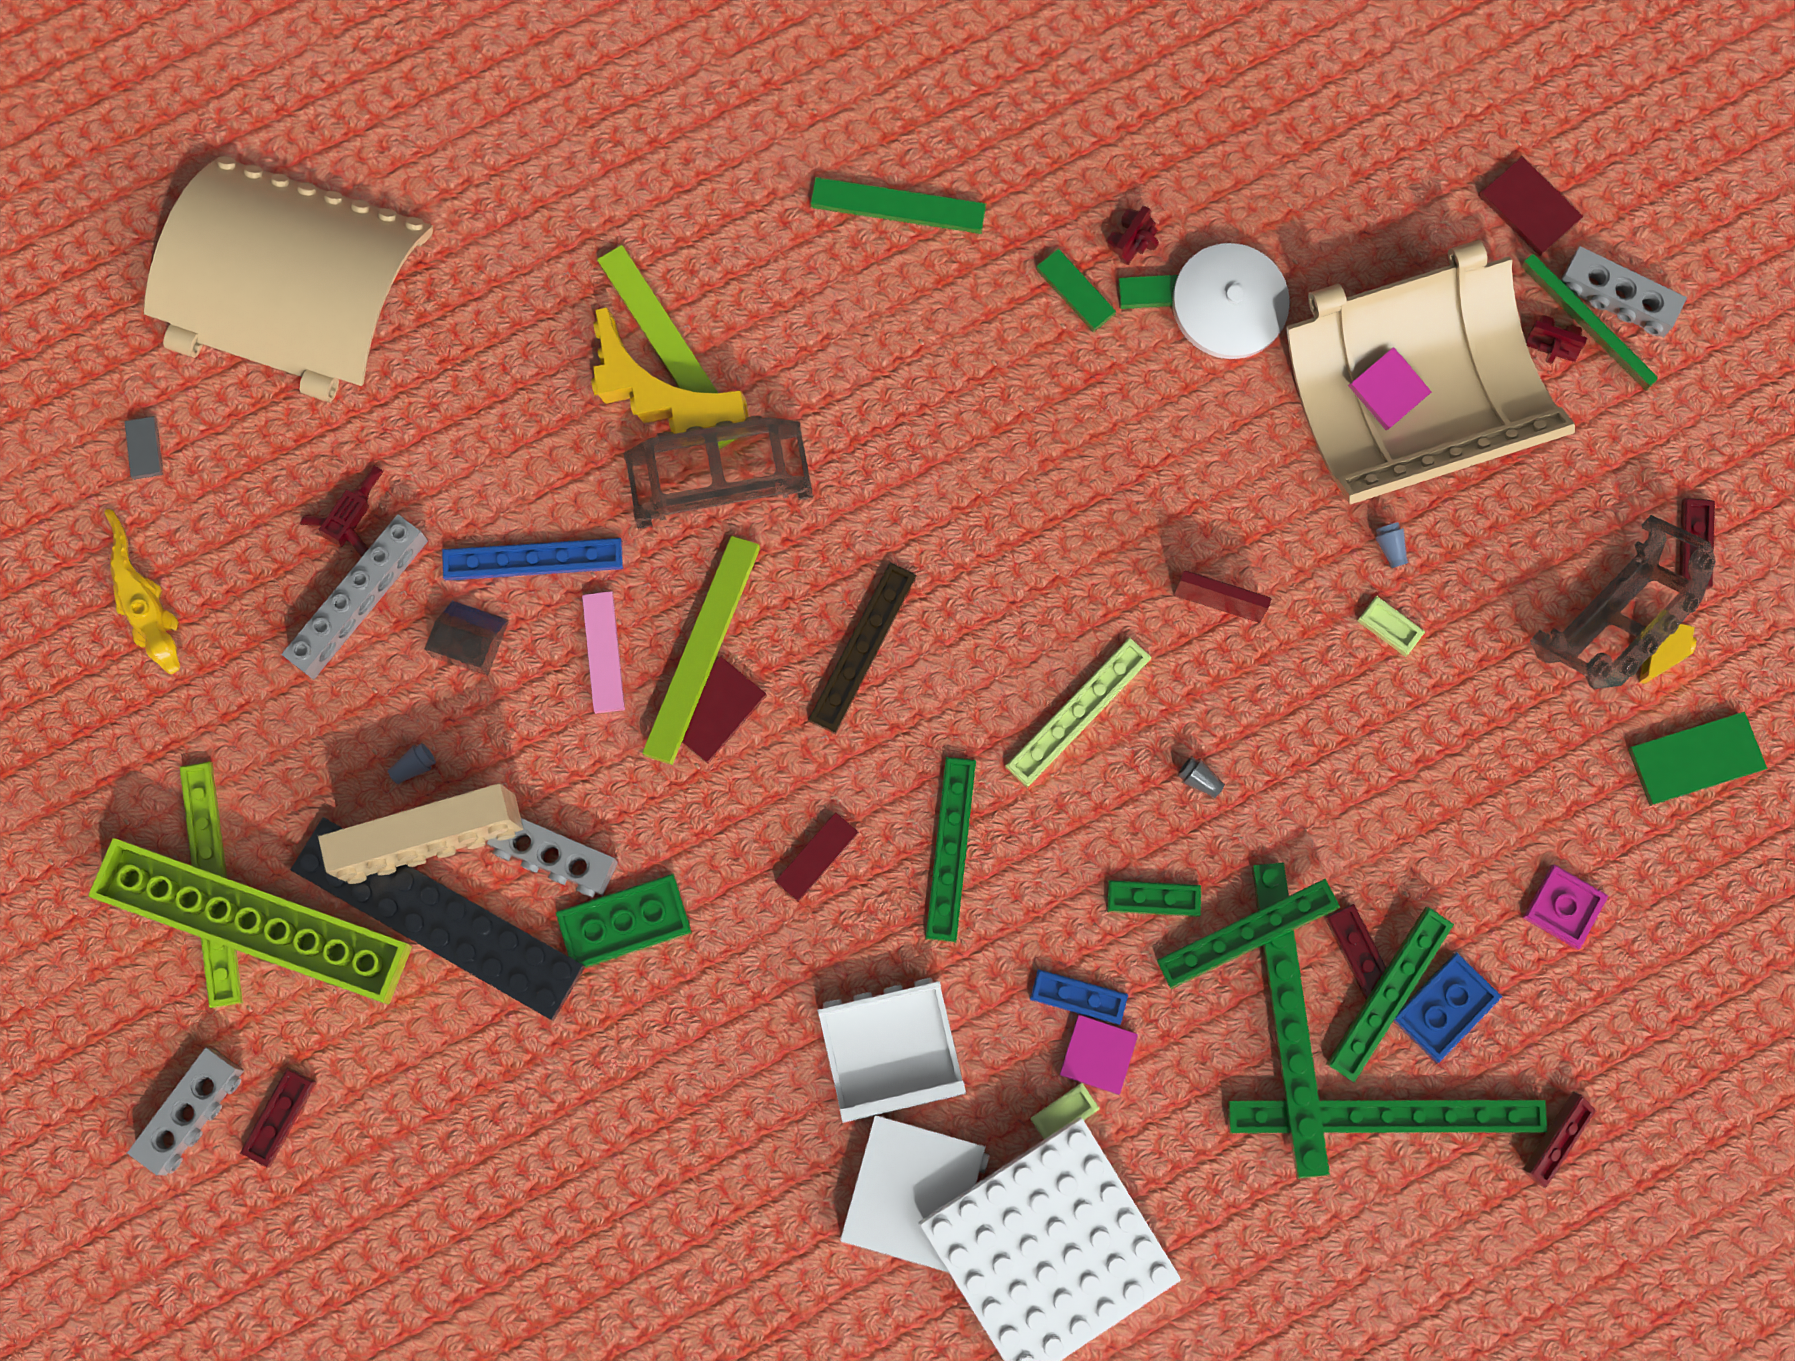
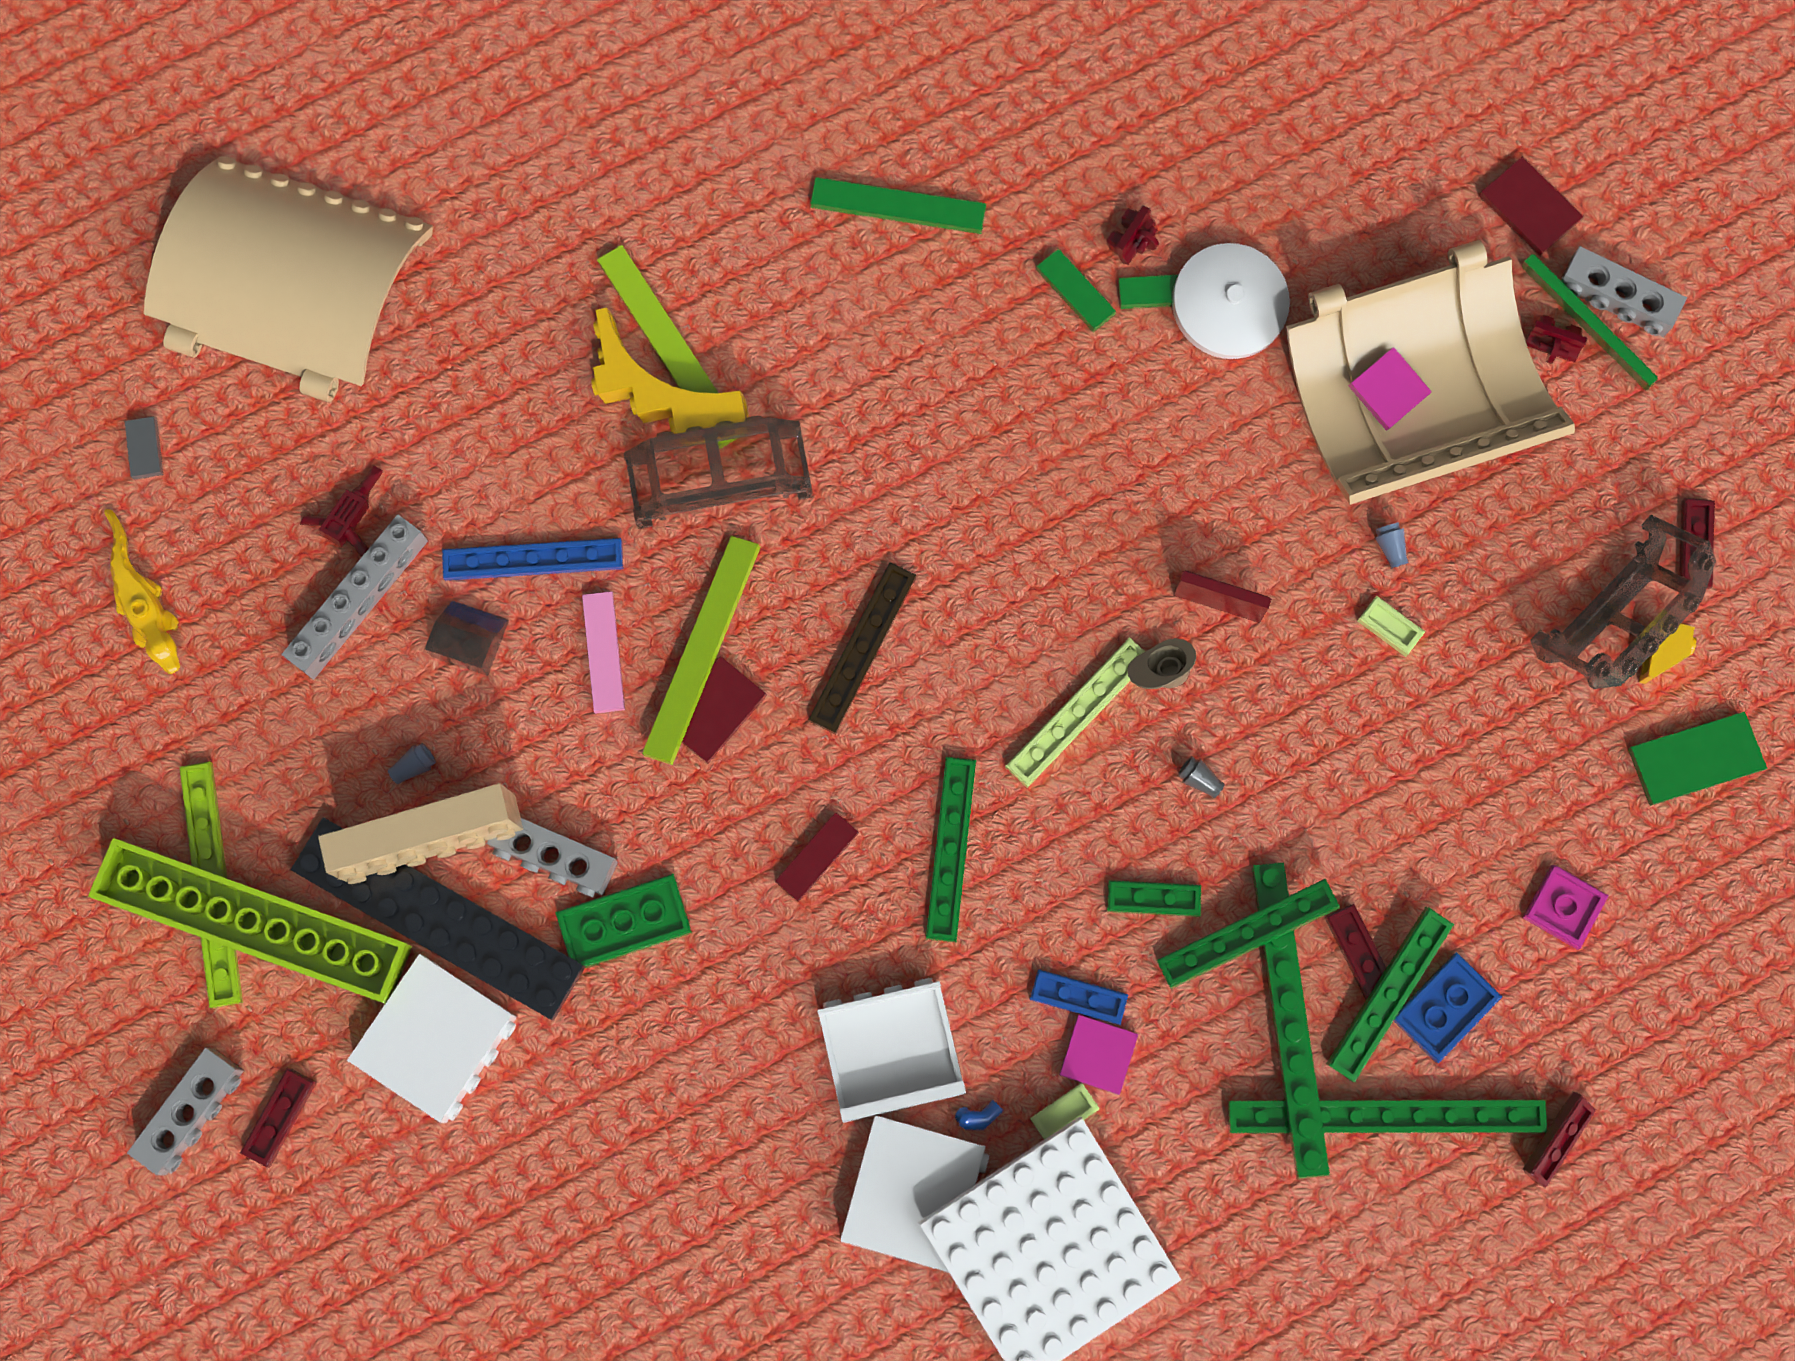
(433, 1039): none -> white panel
(978, 1119): none -> blue arm
(1163, 665): none -> dark tan piece

